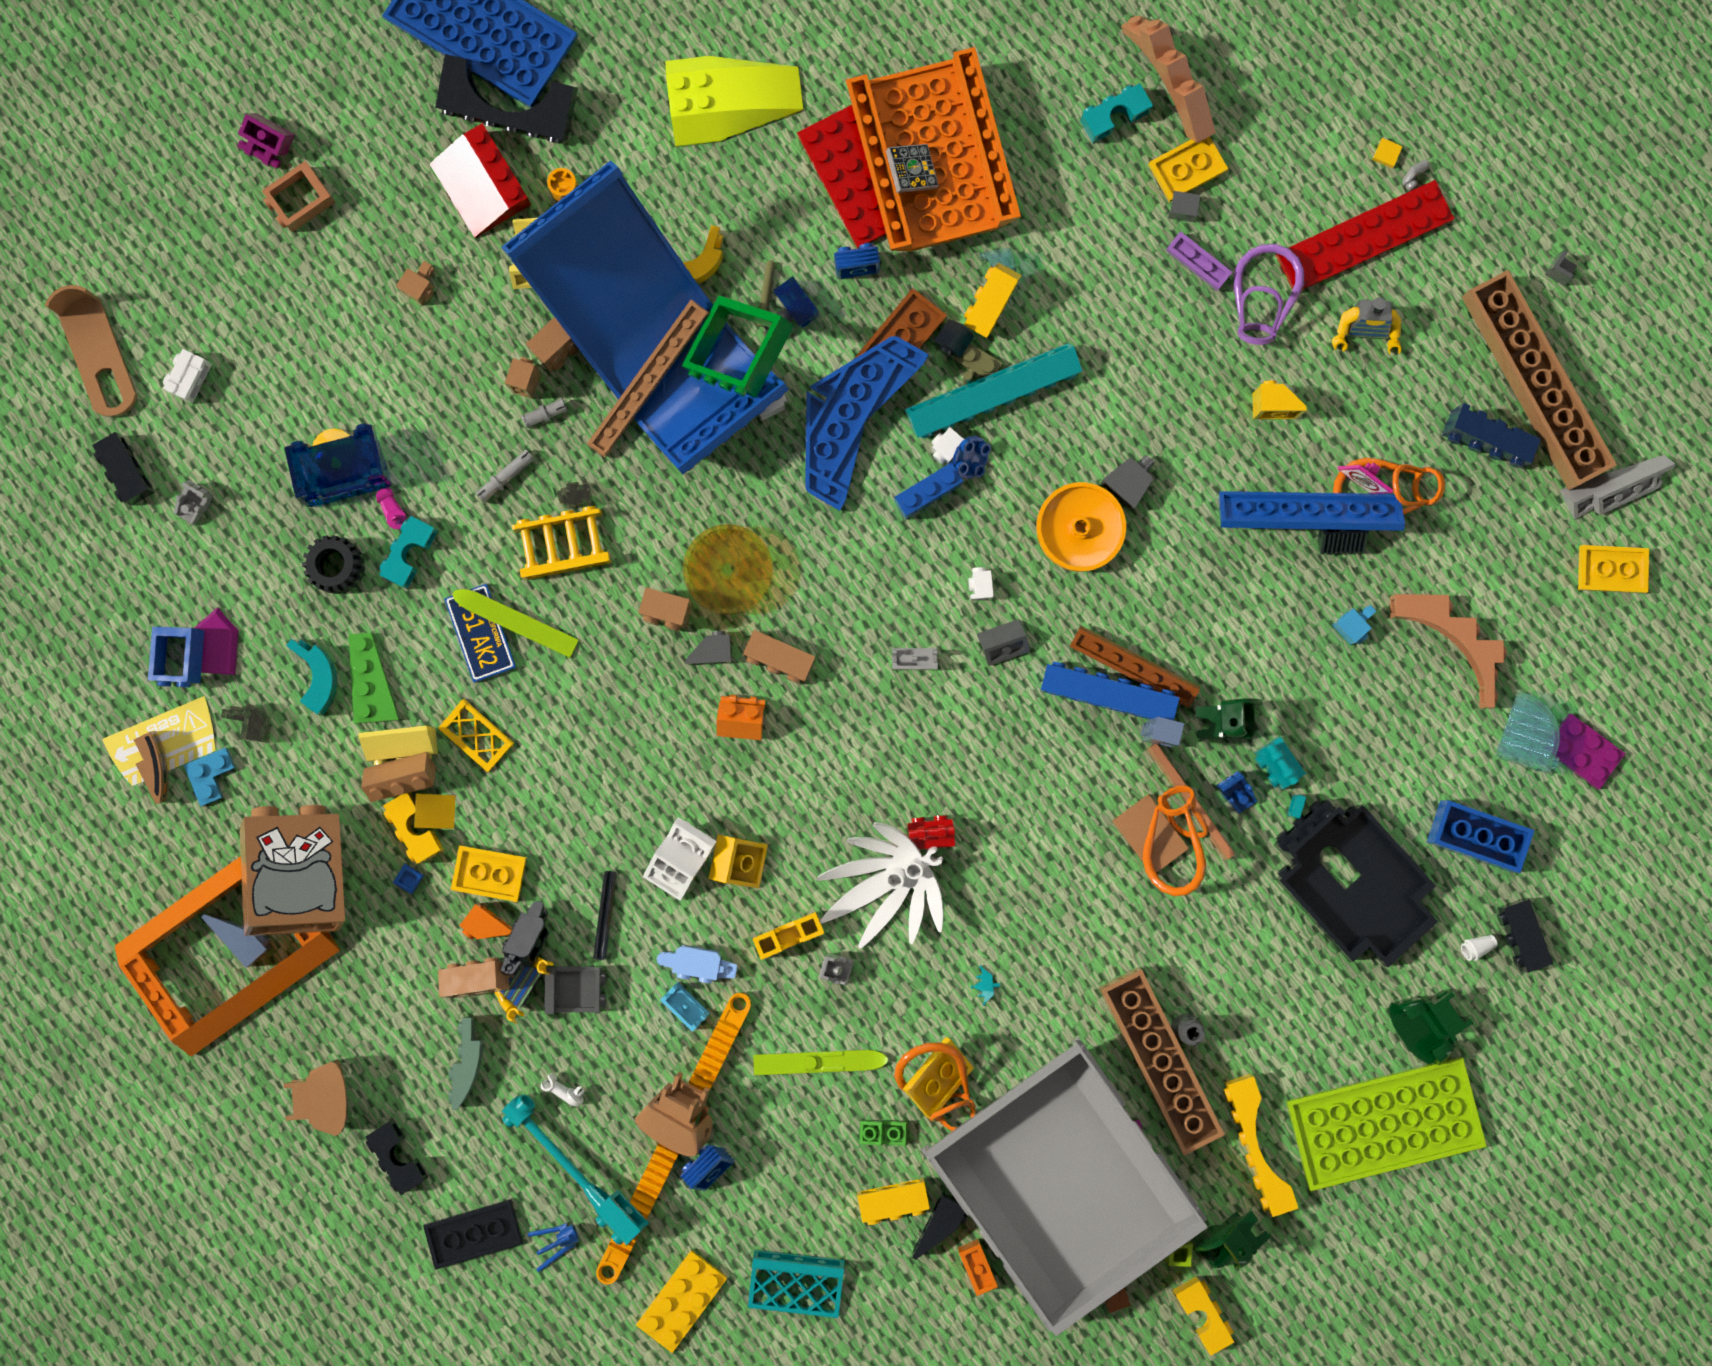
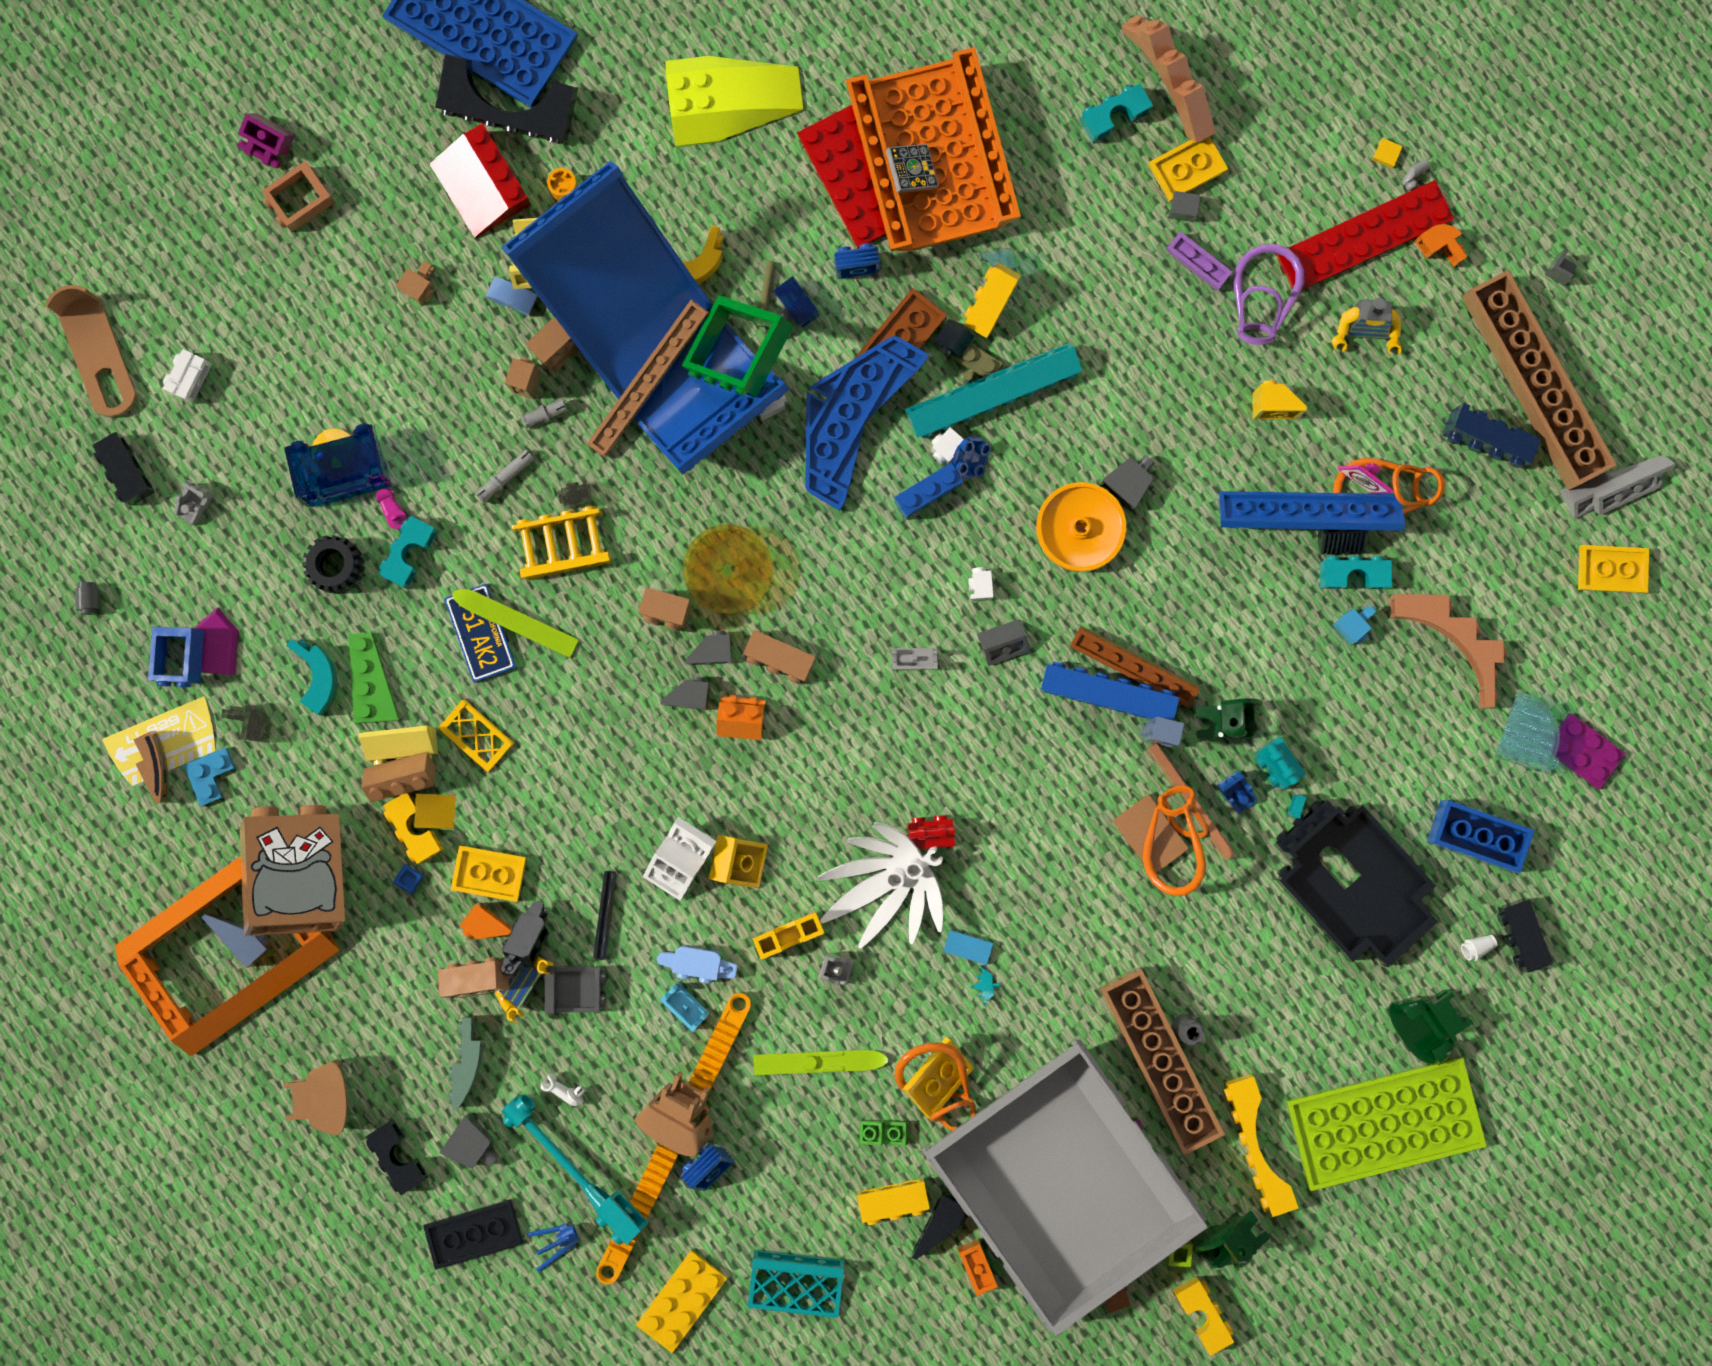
(87, 598): none -> dark grey brick
(470, 1144): none -> dark grey torso
(504, 295): none -> medium blue slope
(689, 694): none -> dark grey slope
(968, 947): none -> dark azure tile
(1375, 572): none -> teal arch
(1442, 238): none -> orange brick

